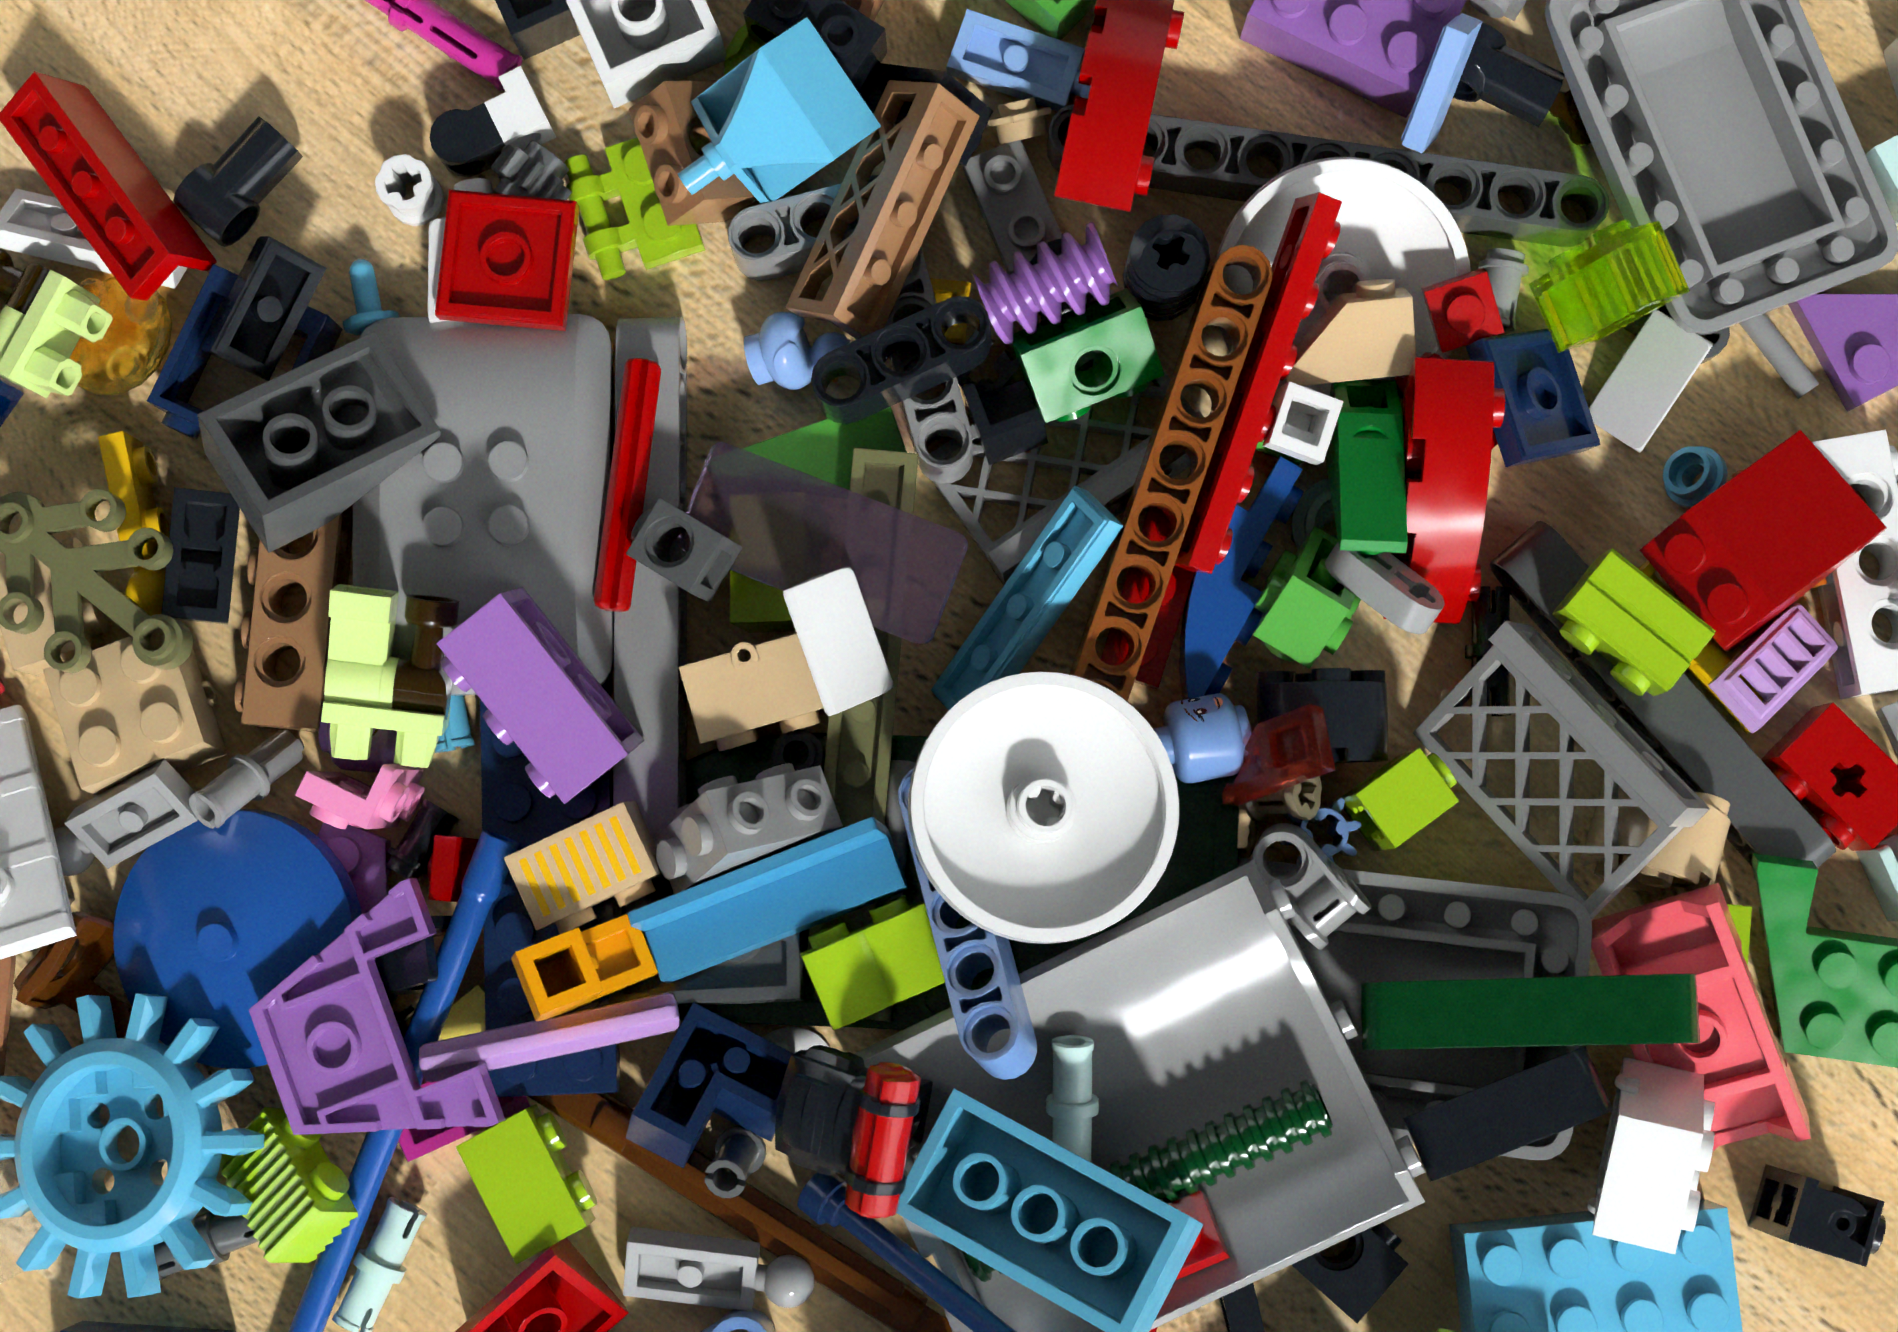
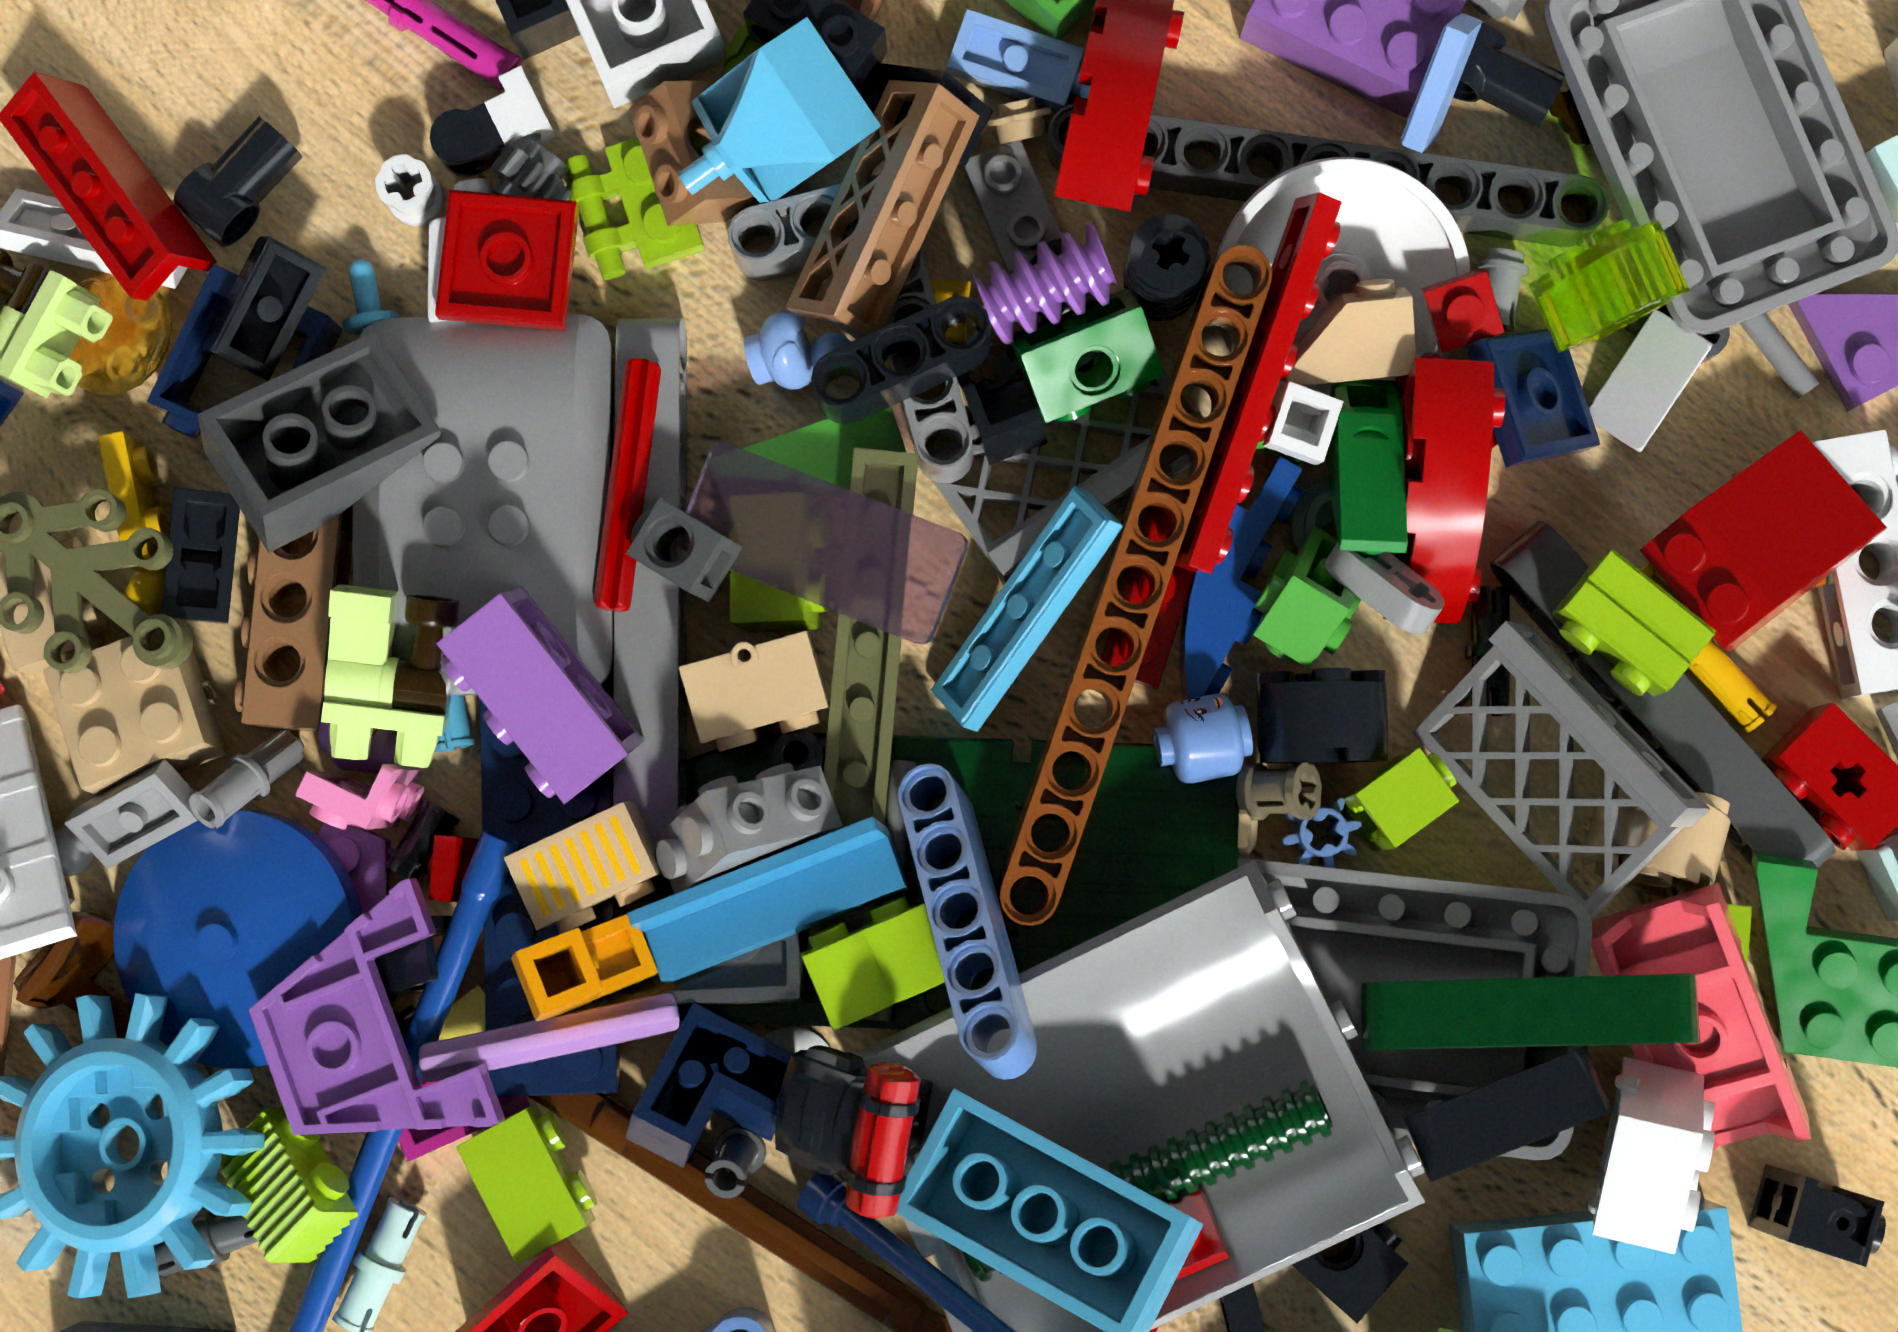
(710, 1271): light grey plate -> none
(838, 640): white slope -> none
(1043, 807): white dish -> none
(1072, 1098): light aqua pin -> none
(1282, 755): clear red tile -> none
(1312, 884): light grey piece -> none
(1685, 466): medium azure plate -> none
(1775, 665): lavender slope -> none

